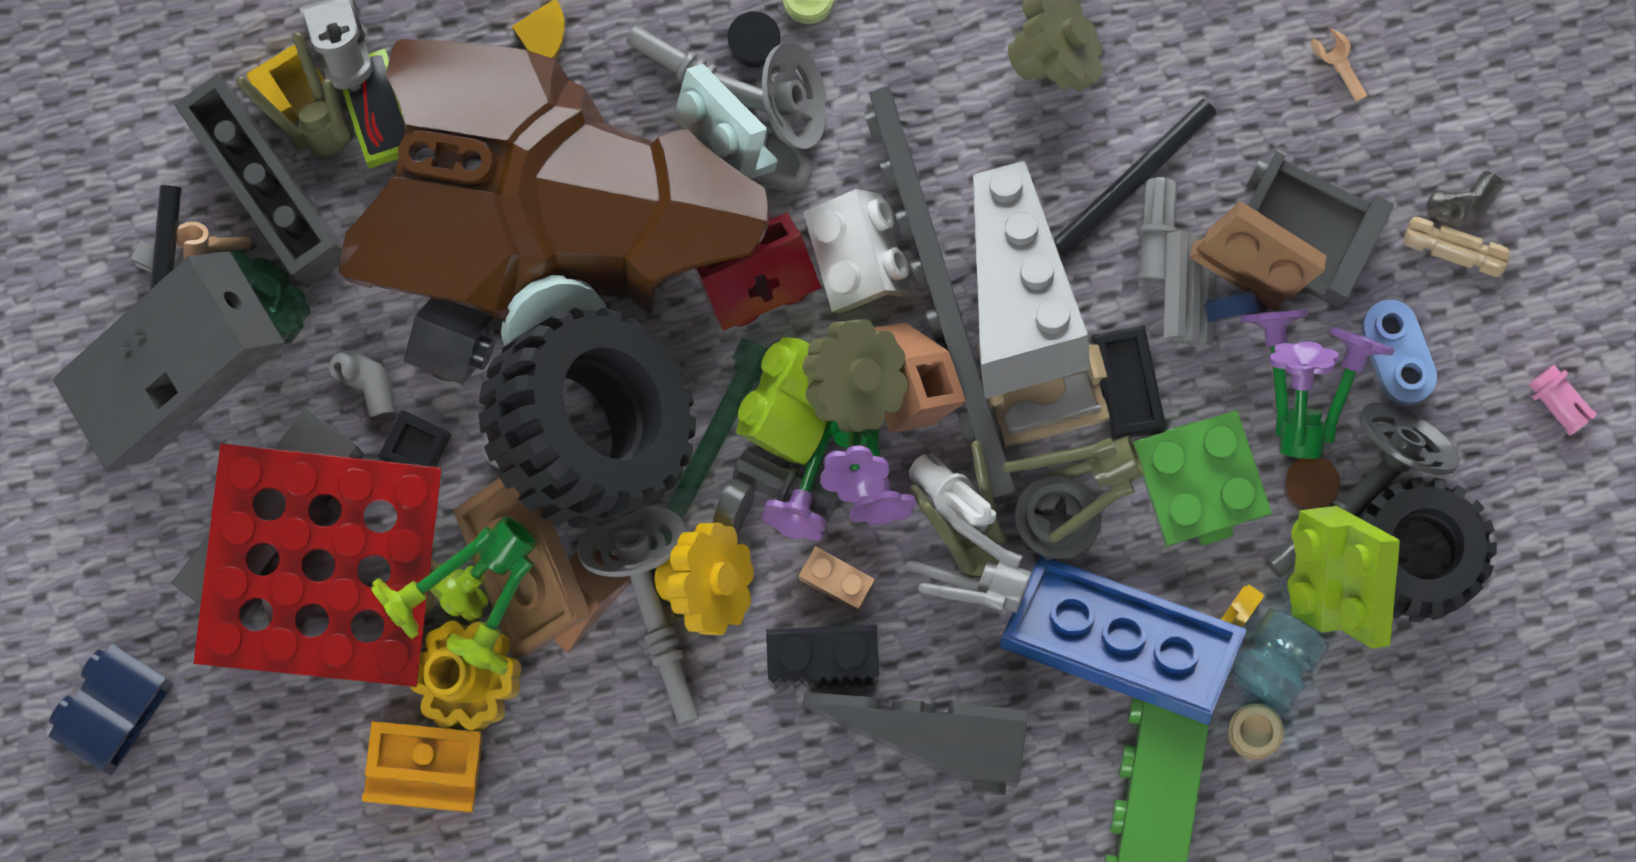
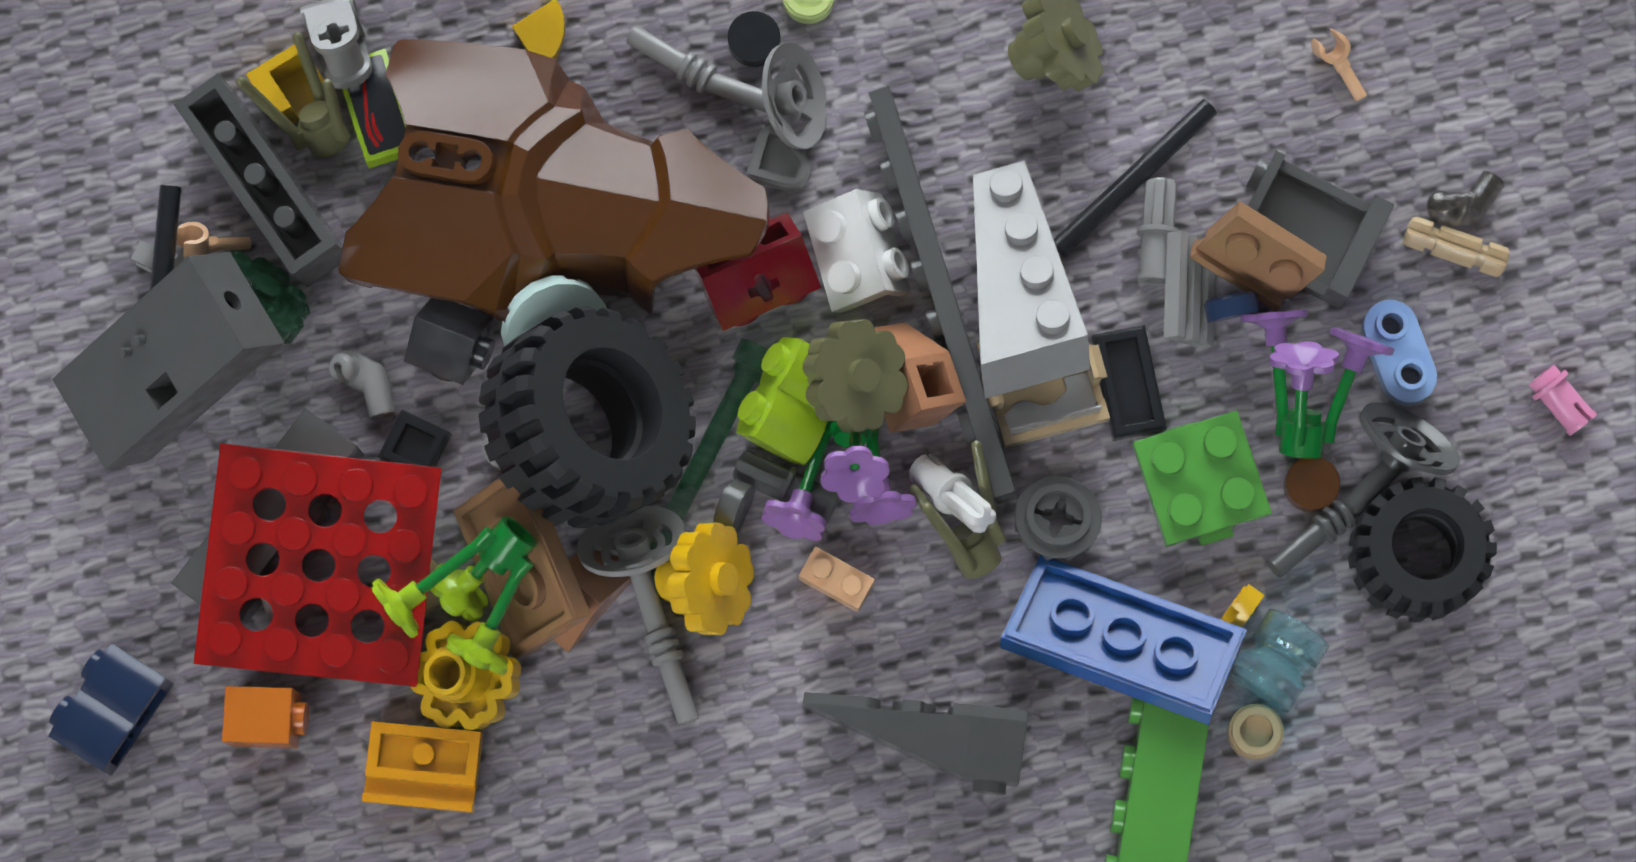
(264, 717): none -> orange brick
(723, 123): light aqua bracket -> none
(822, 656): black brick -> none
(999, 585): light grey plant -> none
(1110, 461): olive plant -> none
(1344, 575): lime plate -> none

